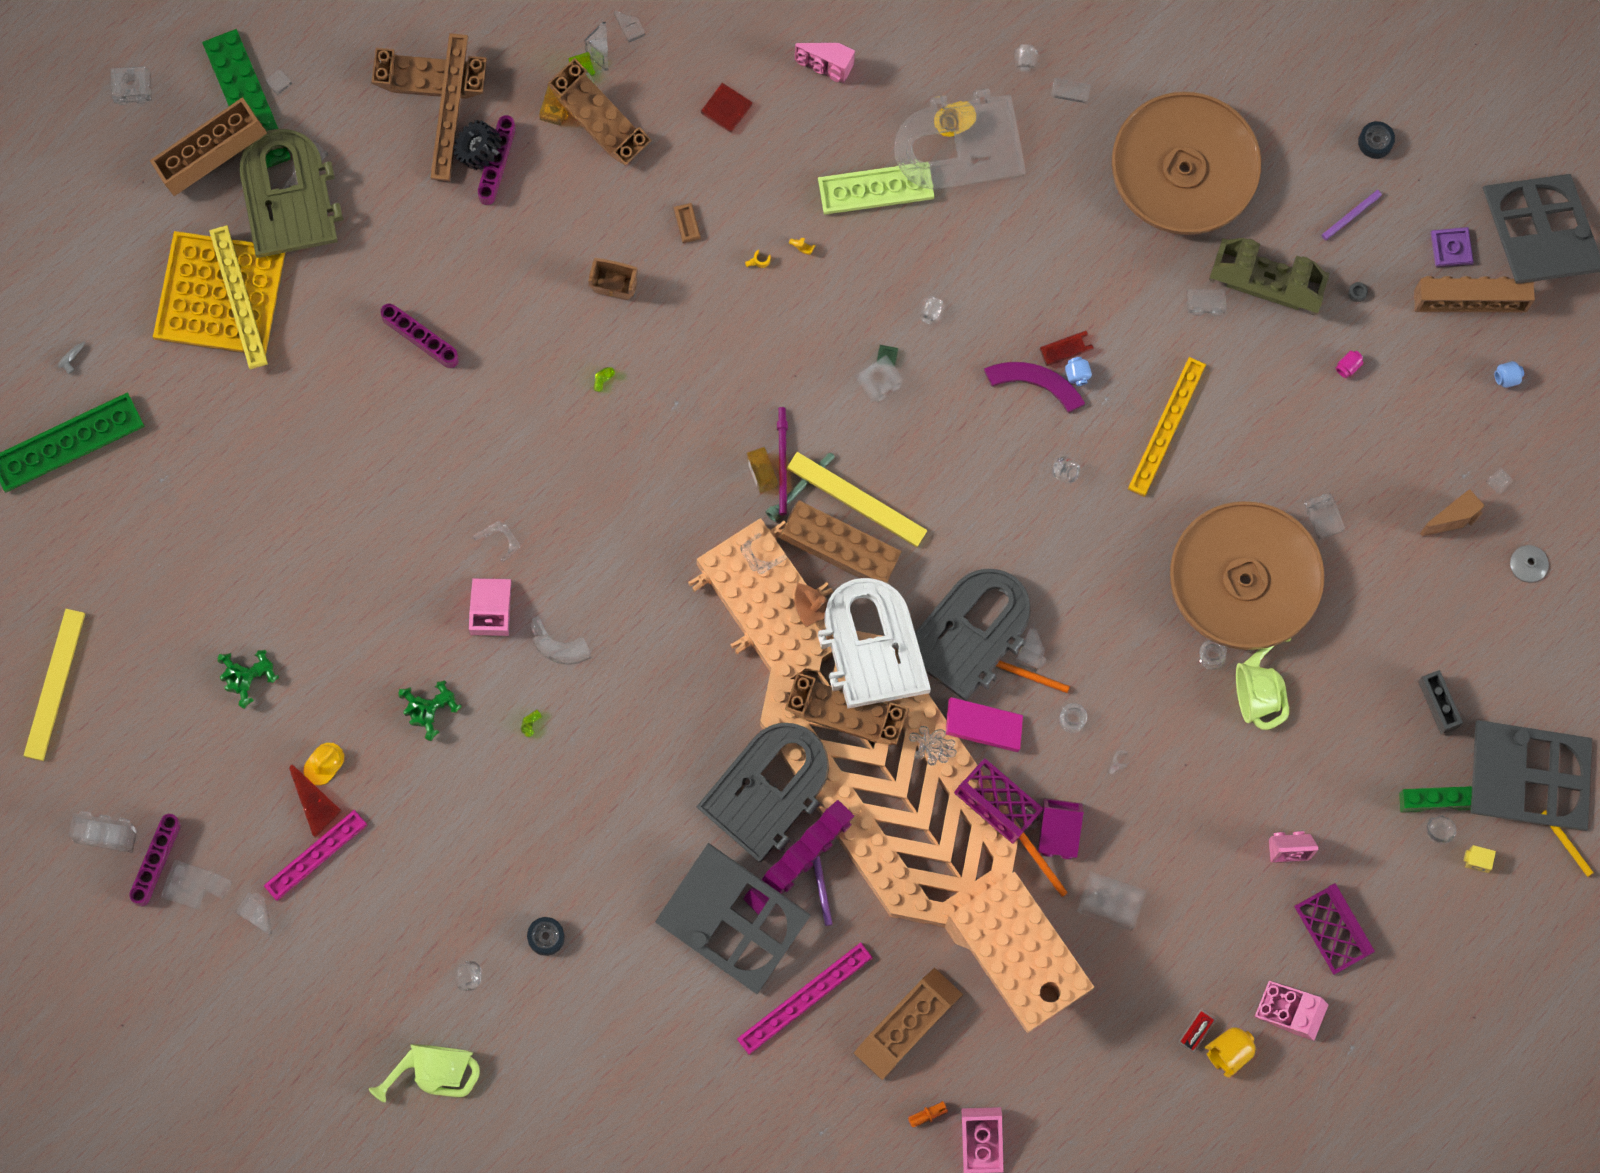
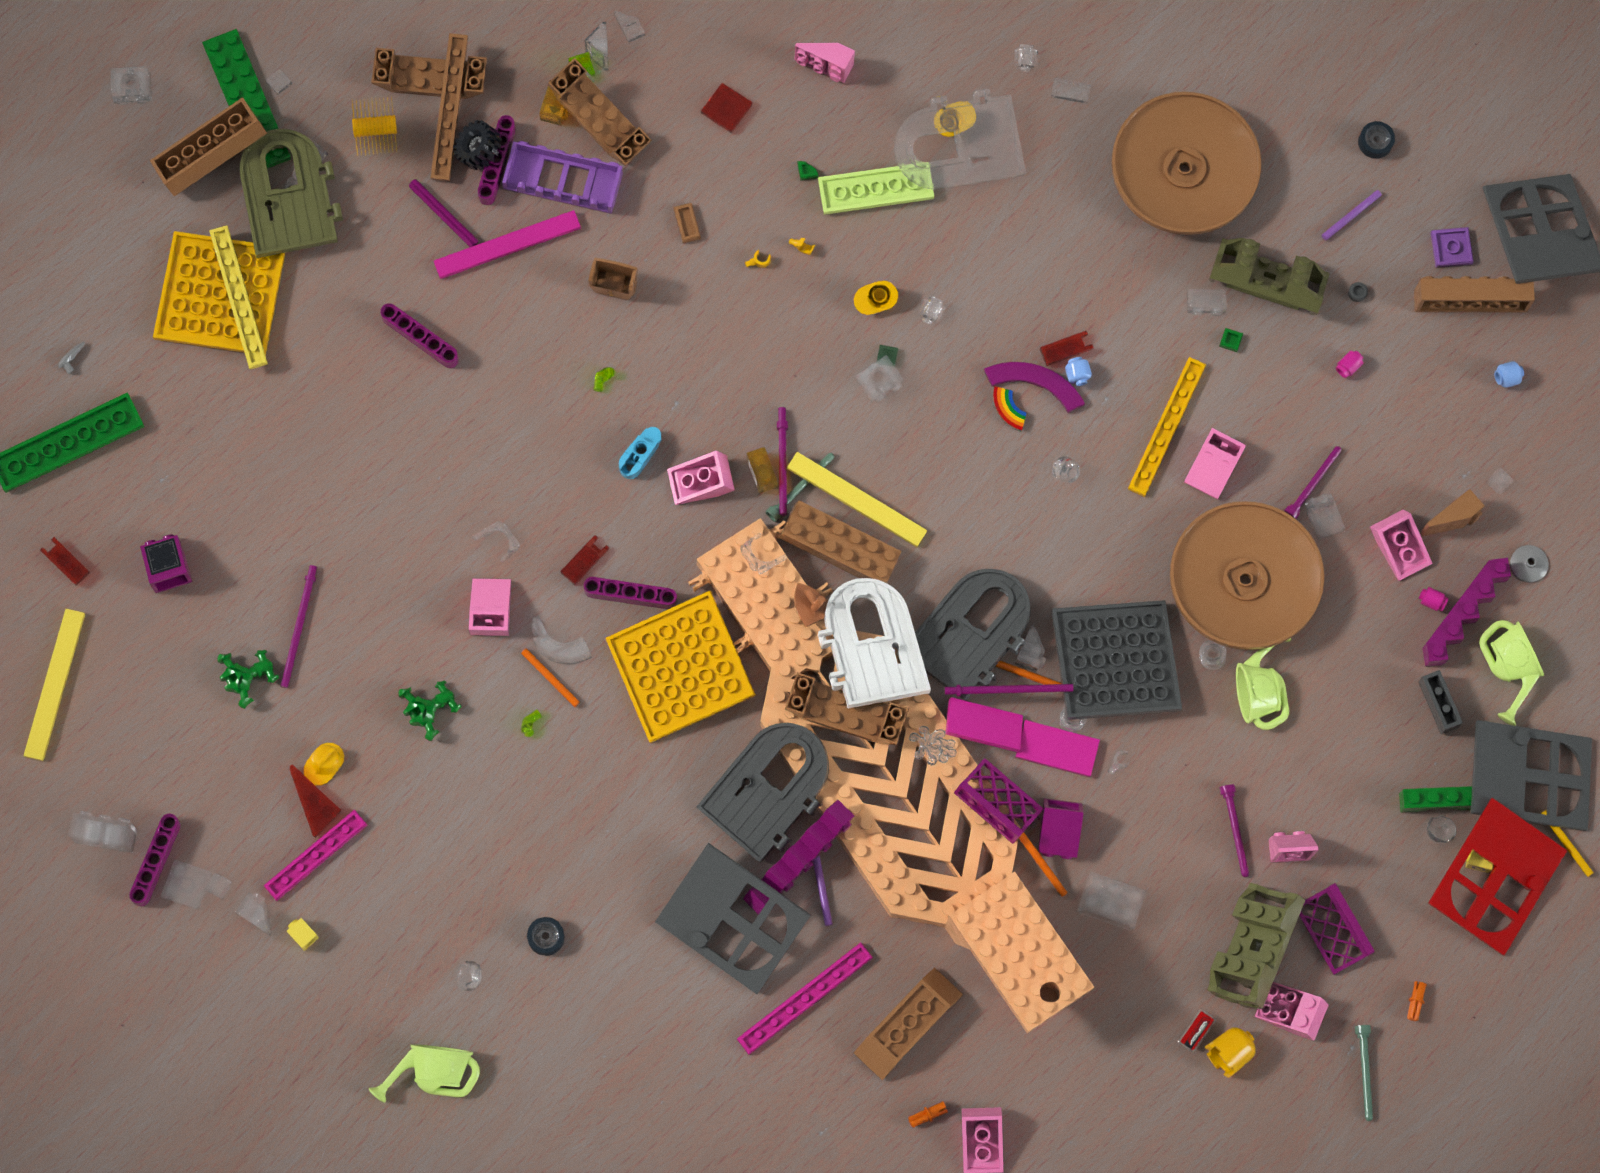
(66, 562): none -> clear red hinge
(165, 563): none -> slope
(302, 933): none -> light yellow brick
(309, 578): none -> magenta bar
(374, 126): none -> yellow piece
(443, 213): none -> magenta axle
(507, 244): none -> dark pink tile
(525, 169): none -> medium lavender window
(550, 677): none -> orange bar
(583, 561): none -> clear red hinge
(622, 586): none -> magenta beam
(650, 441): none -> medium azure piece
(680, 666): none -> yellow tile
(701, 478): none -> bright pink slope
(806, 171): none -> green tile
(875, 297): none -> yellow piece
(958, 690): none -> magenta bar
(1007, 410): none -> tile
(1057, 748): none -> dark pink tile
(1116, 659): none -> dark grey plate
(1215, 463): none -> bright pink slope
(1228, 794): none -> magenta piece
(1231, 340): none -> green tile
(1256, 945): none -> olive piece
(1294, 509): none -> magenta piece
(1363, 1033): none -> sand green piece
(1401, 544): none -> bright pink slope
(1416, 1001): none -> orange axle
(1433, 599): none -> dark pink brick
(1465, 611): none -> magenta brick
(1513, 661): none -> yellowish green piece
(1515, 851): none -> red door

